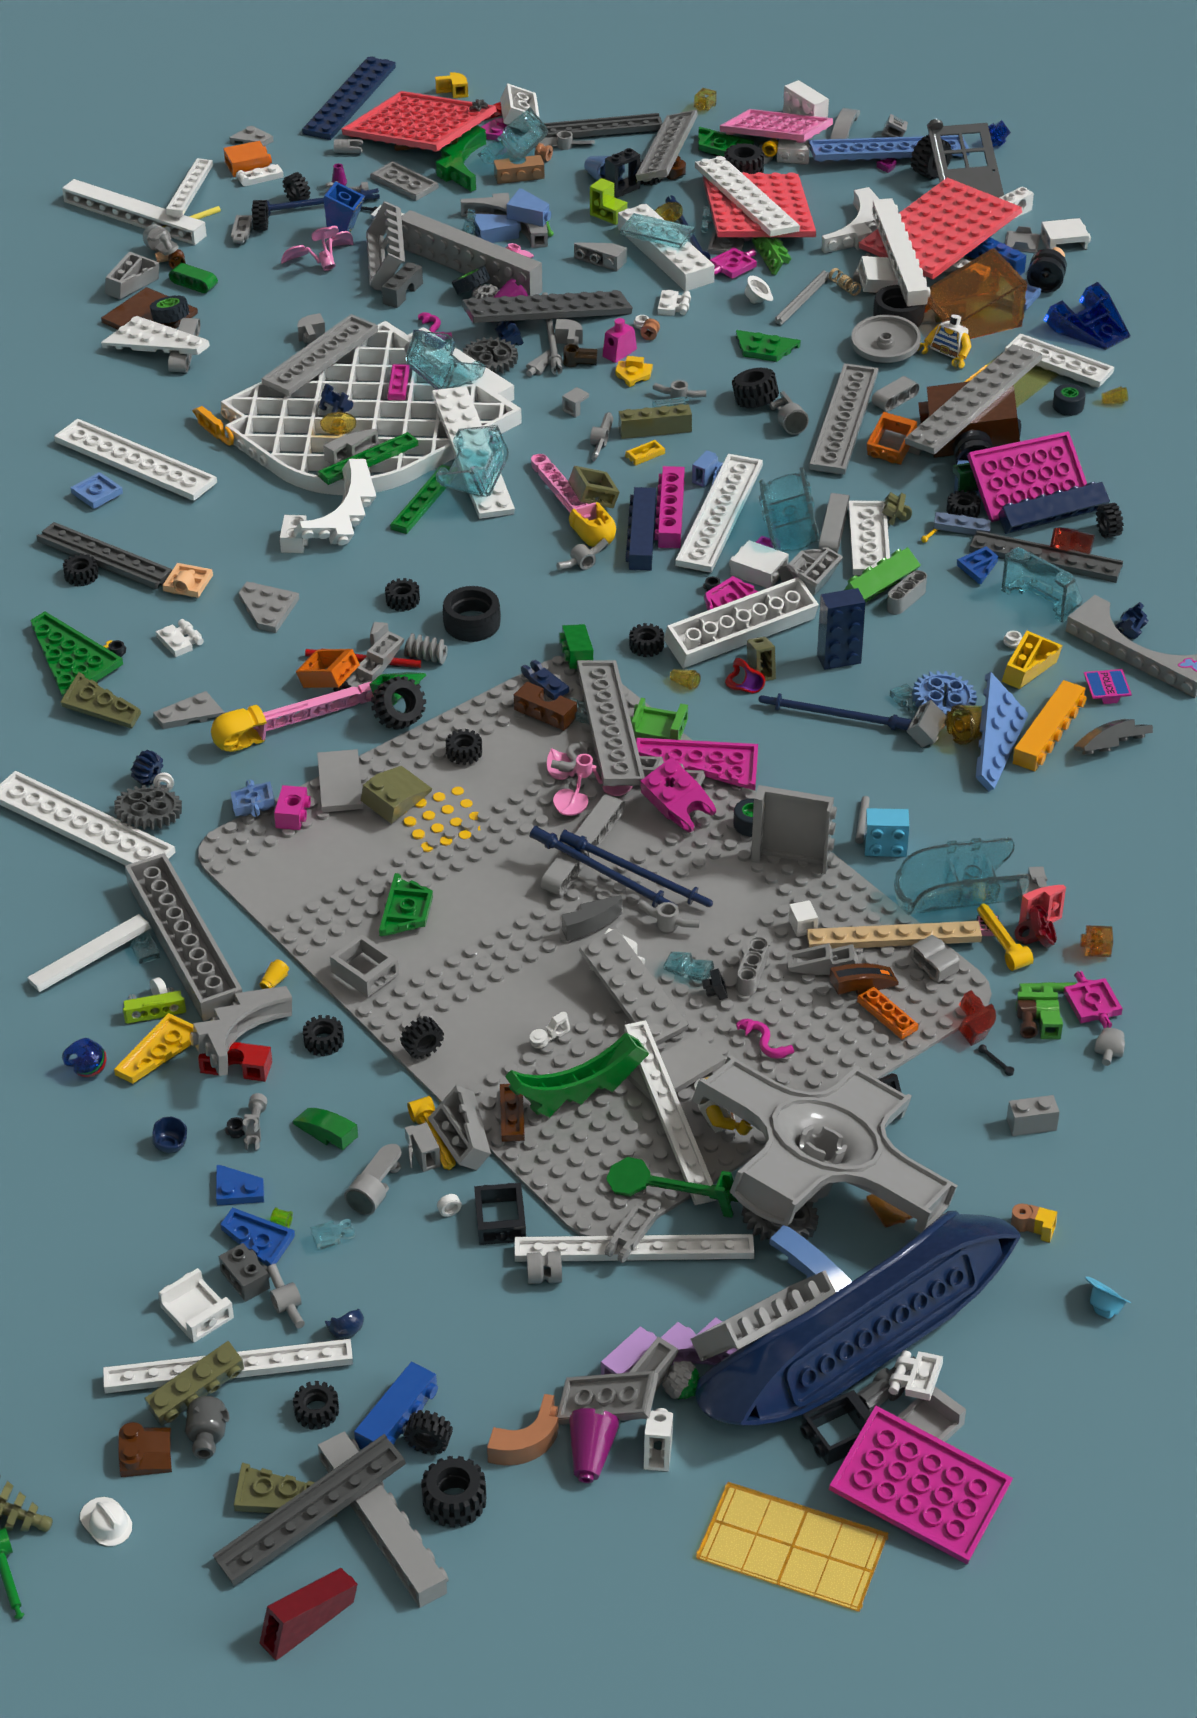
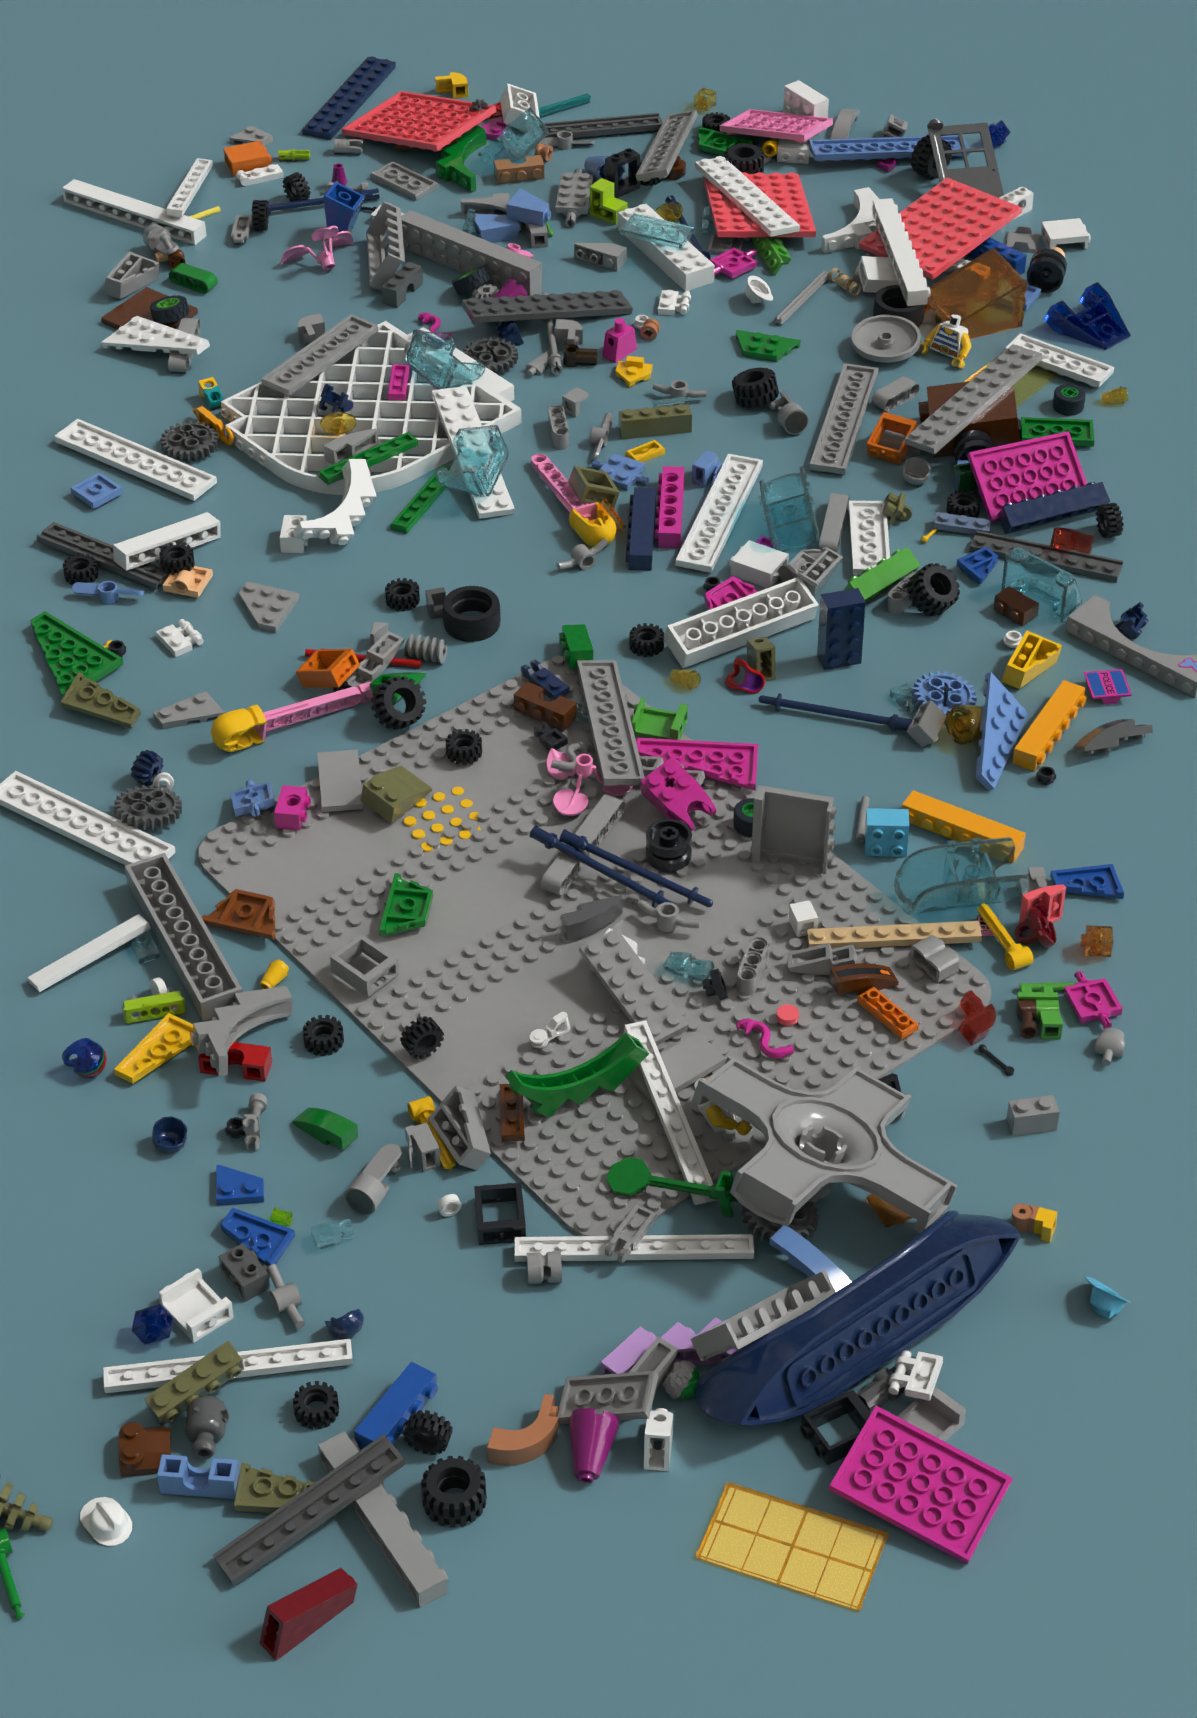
(106, 591): none -> medium blue piece
(146, 547): none -> white brick
(152, 1324): none -> clear blue brick
(176, 558): none -> black tyre
(180, 1478): none -> medium blue arch
(189, 440): none -> dark grey gear
(211, 395): none -> teal leg
(245, 914): none -> dark orange wing
(294, 154): none -> lime axle
(434, 602): none -> dark grey panel
(550, 738): none -> black plate
(558, 427): none -> light grey beam
(562, 105): none -> teal axle
(574, 195): none -> light grey plate
(613, 514): none -> clear orange tile
(623, 470): none -> medium blue plate
(668, 845): none -> black wheel
(713, 121): none -> black tyre
(787, 1015): none -> coral tile
(915, 471): none -> light grey hair
(944, 593): none -> black tyre
(958, 823): none -> light orange brick
(1016, 606): none -> reddish brown brick
(1046, 775): none -> black plate
(1079, 429): none -> green plate
(1090, 880): none -> blue wing

